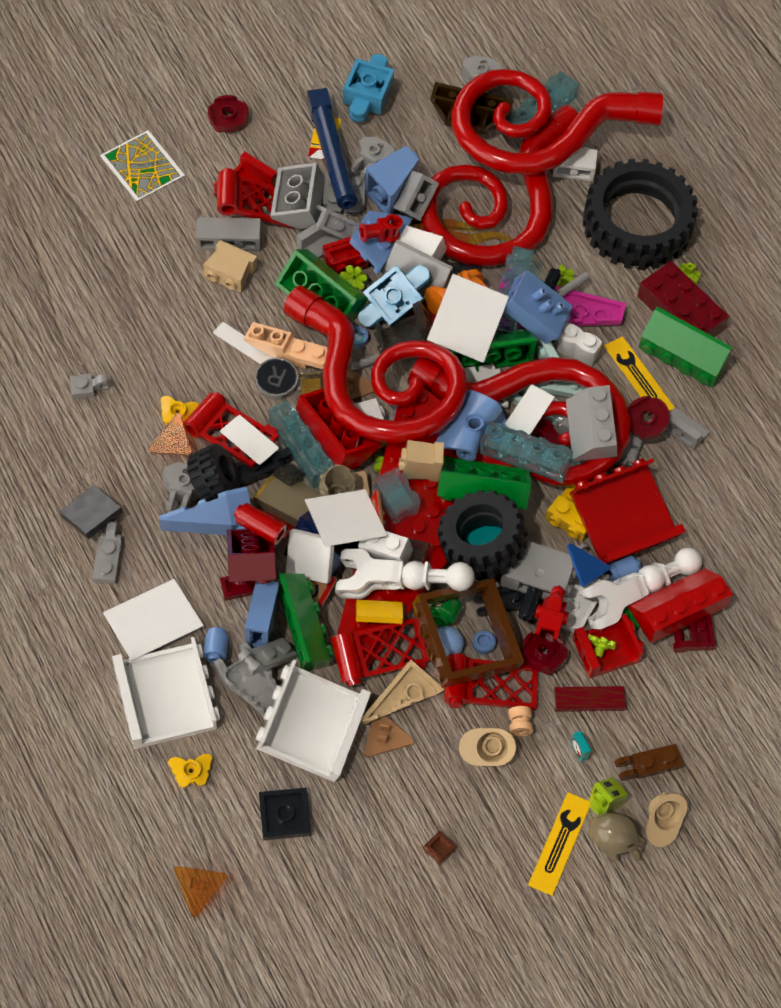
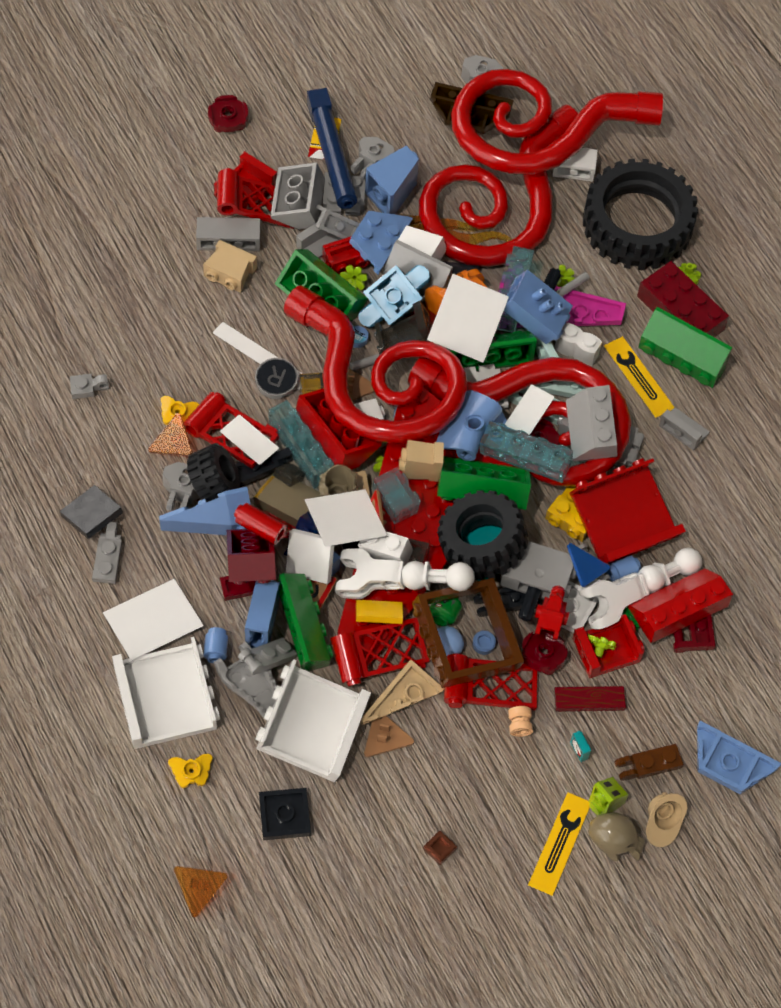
(142, 165): sticker -> none
(282, 345): light nougat slope -> none
(368, 87): dark azure brick -> none
(382, 229): red connector -> none
(416, 195): light grey brick -> none
(487, 747): tan piece -> none
(561, 90): clear light blue brick -> none
(659, 422): dark red plate -> none
(730, 760): none -> medium blue wing

